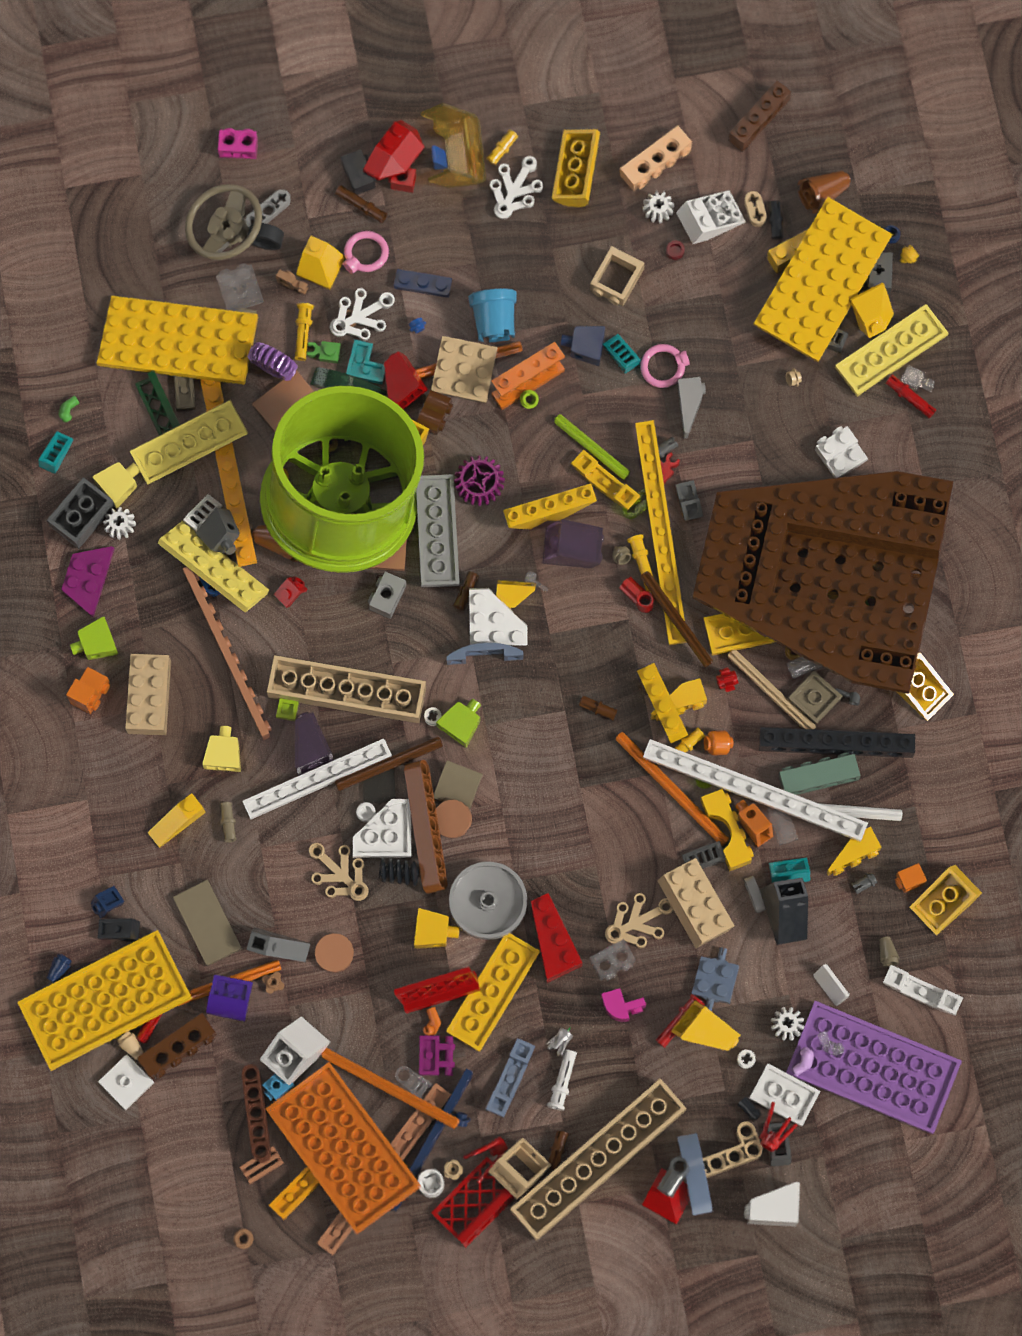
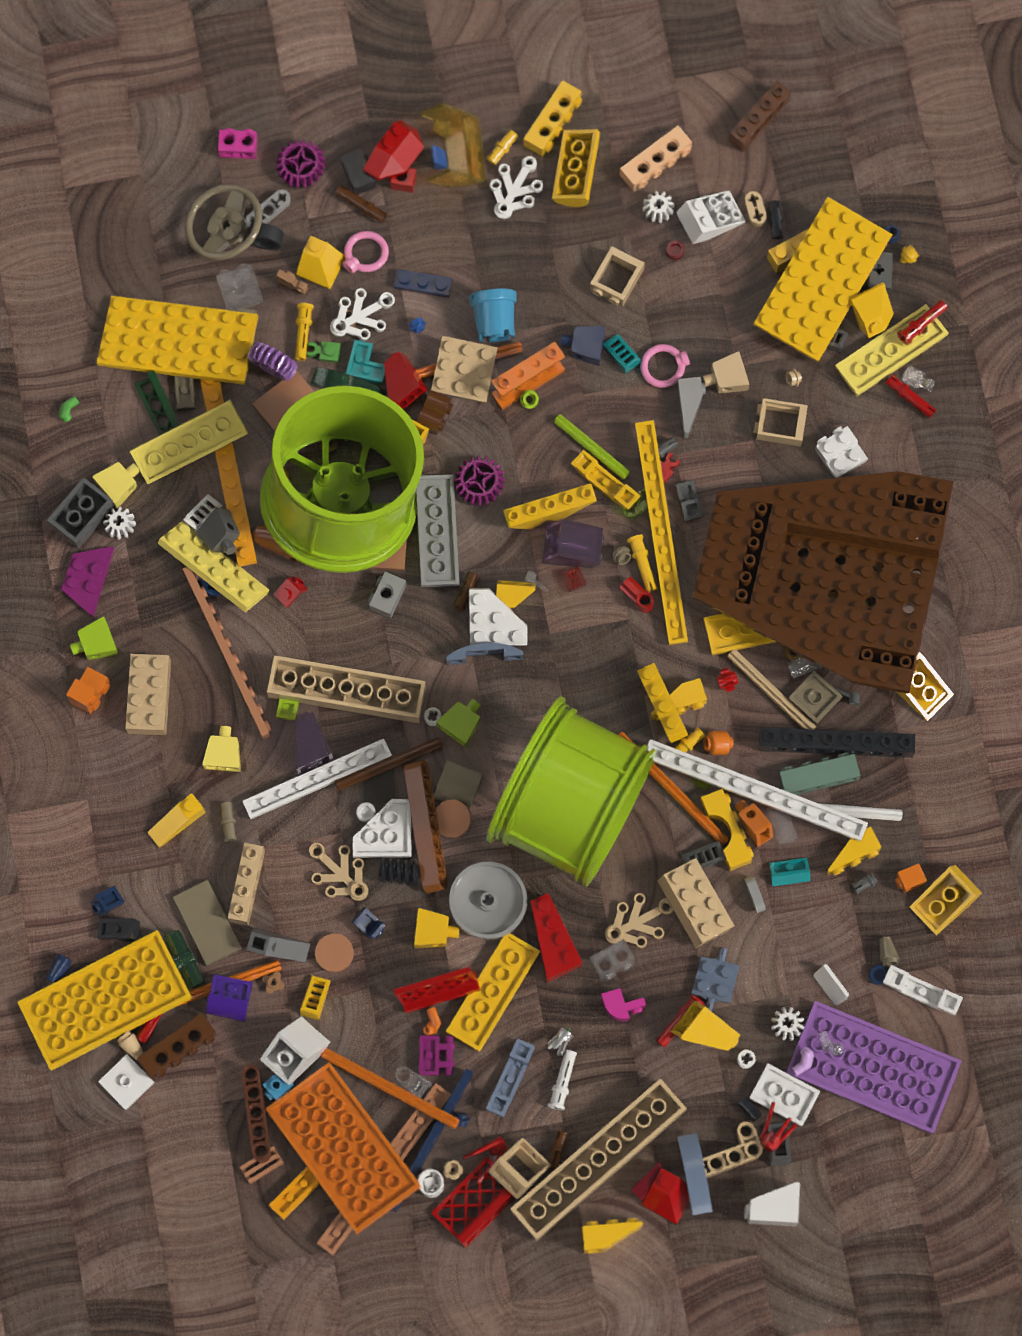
(49, 462): teal slope -> none
(184, 959): none -> clear green piece
(243, 1232): medium nougat plate -> none
(246, 884): none -> tan brick
(312, 1013): none -> yellow slope
(315, 167): none -> magenta gear
(368, 924): none -> dark blue bracket
(564, 94): none -> yellow brick
(571, 792): none -> lime wheel
(574, 579): none -> clear red tile
(598, 707): reddish brown axle -> none
(603, 1237): none -> yellow slope
(642, 1187): none -> dark red slope
(672, 1178): dark grey piece -> none
(676, 619): reddish brown axle -> none
(728, 375): none -> tan torso
(781, 406): none -> tan window
(787, 910): black slope -> none
(817, 189): dark orange cone -> none
(877, 974): none -> dark blue tile
(916, 328): none -> red pin

